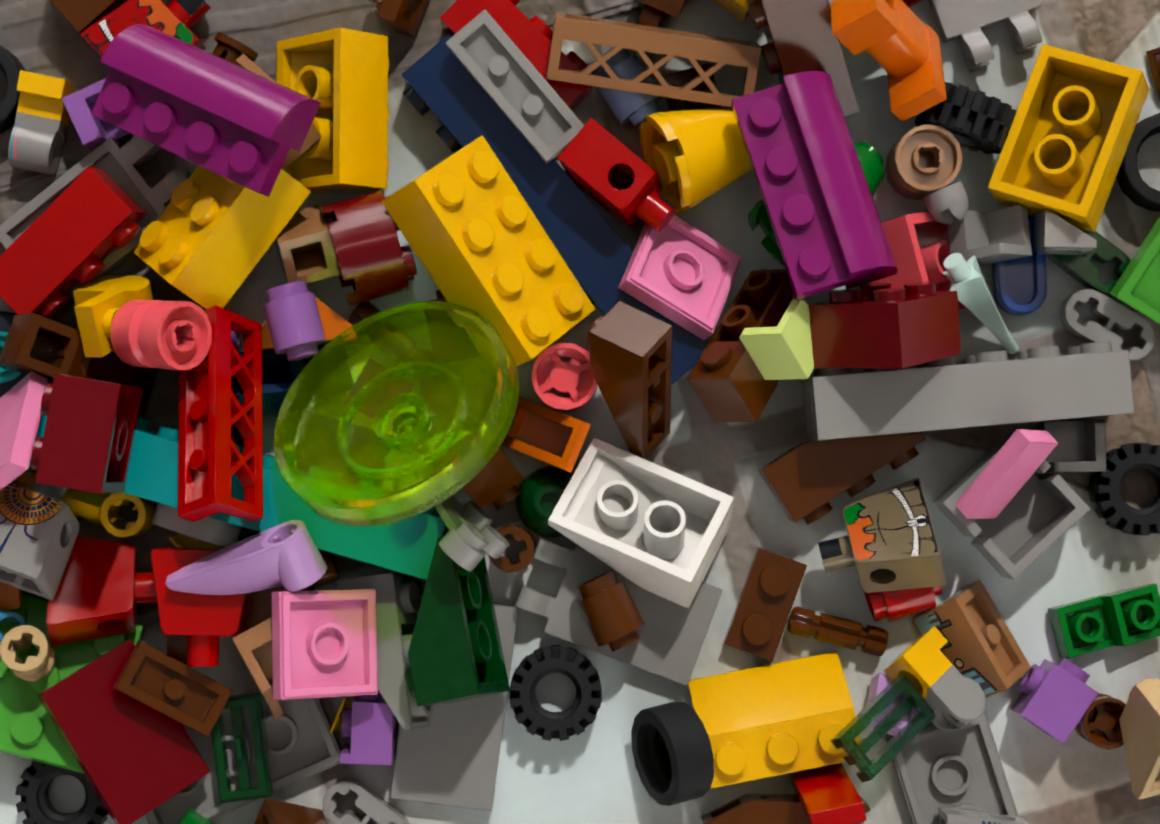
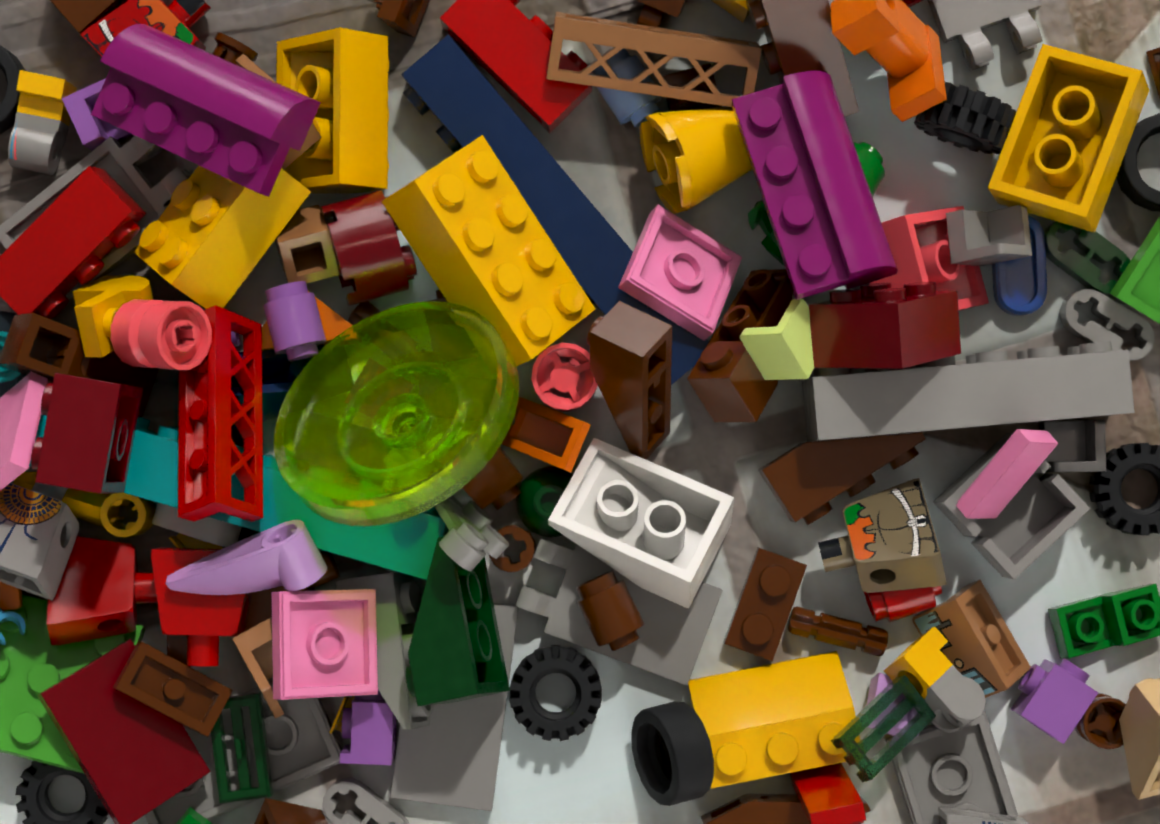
(20, 639): tan bush -> none
(515, 86): light grey plate -> none
(605, 165): red torso -> none
(923, 161): medium nougat wheel -> none
(948, 203): light grey hinge -> none
(974, 294): light aqua piece -> none
(1059, 237): light grey slope -> none

